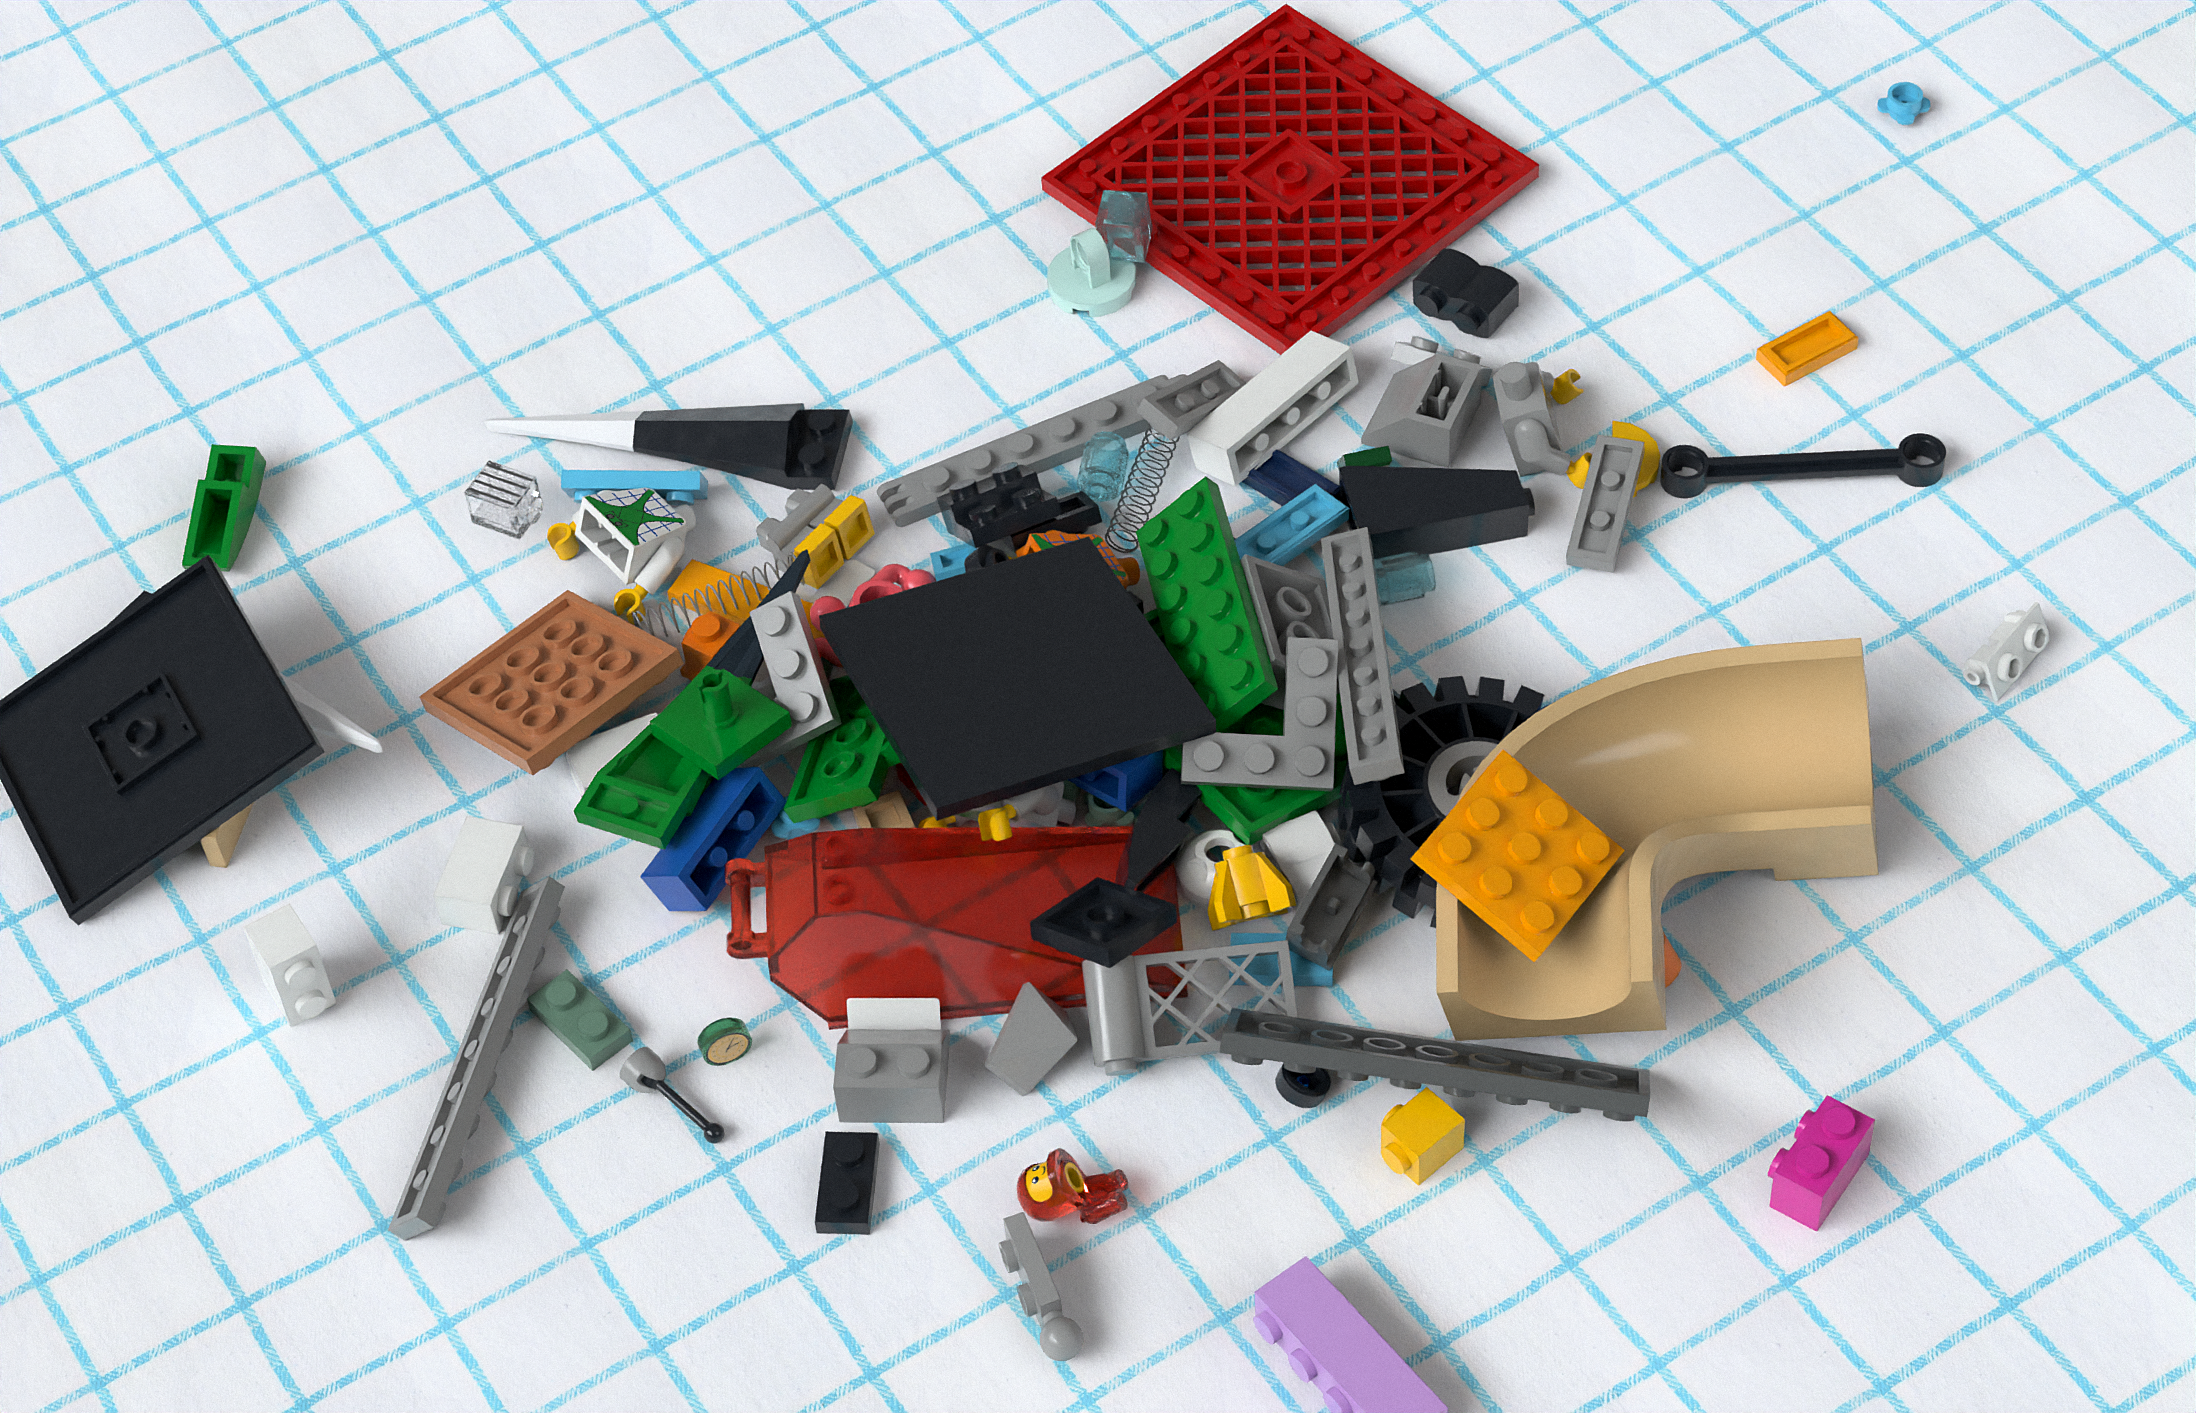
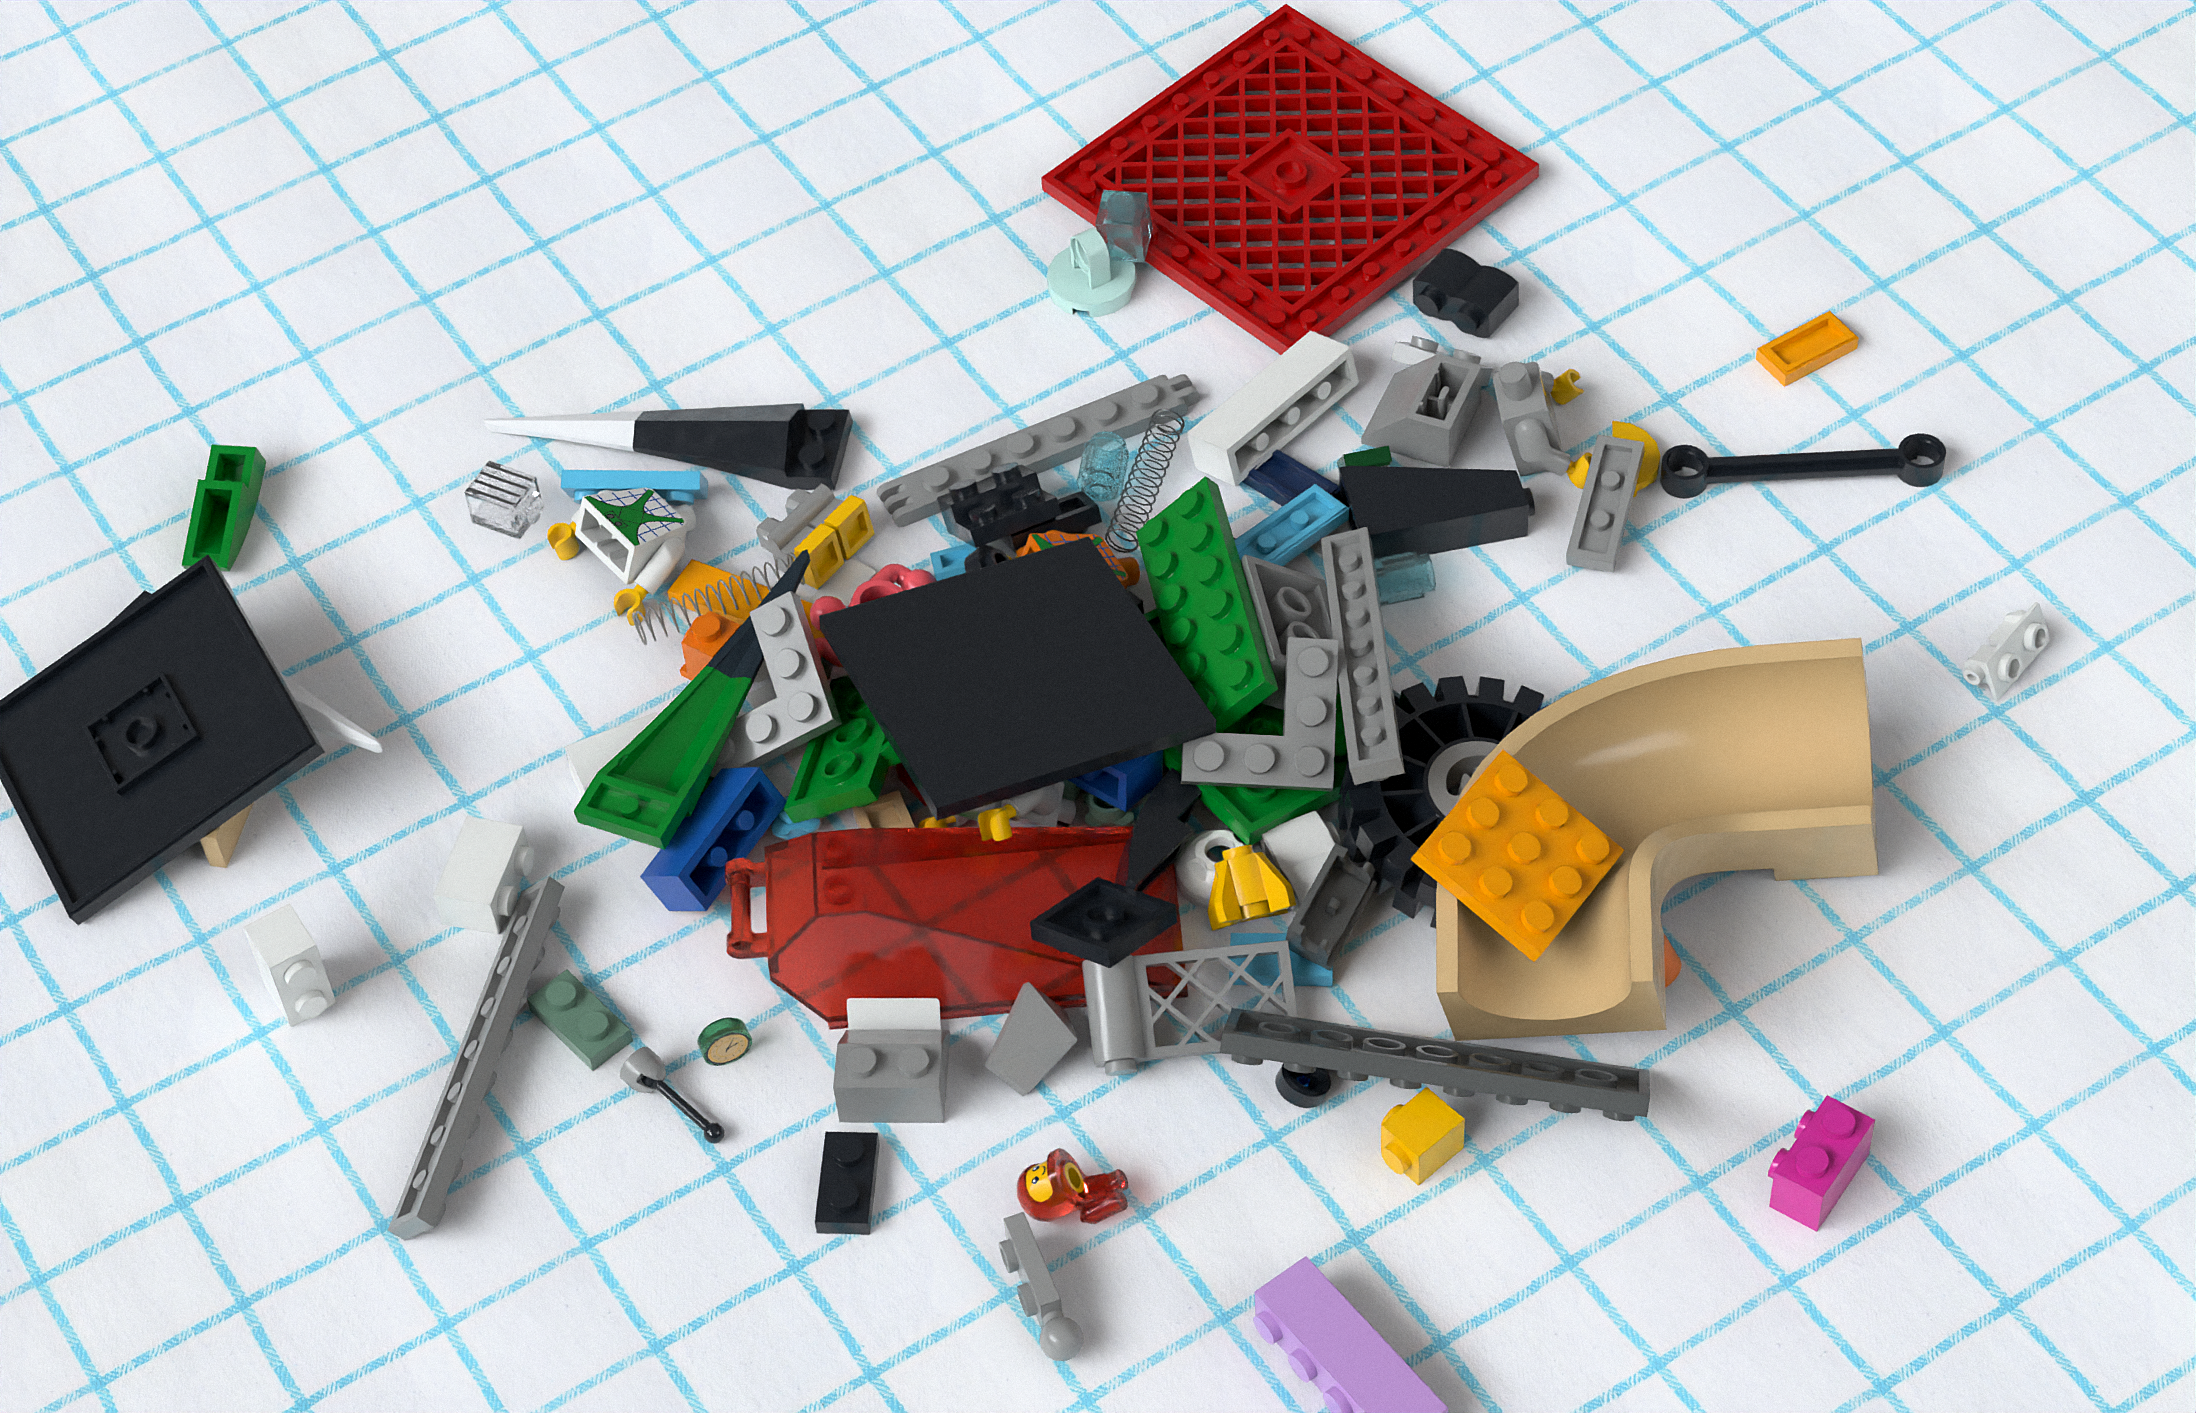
(551, 681): nougat plate -> none
(720, 723): green tile -> none
(1189, 400): light grey plate -> none
(1904, 102): medium azure plate -> none

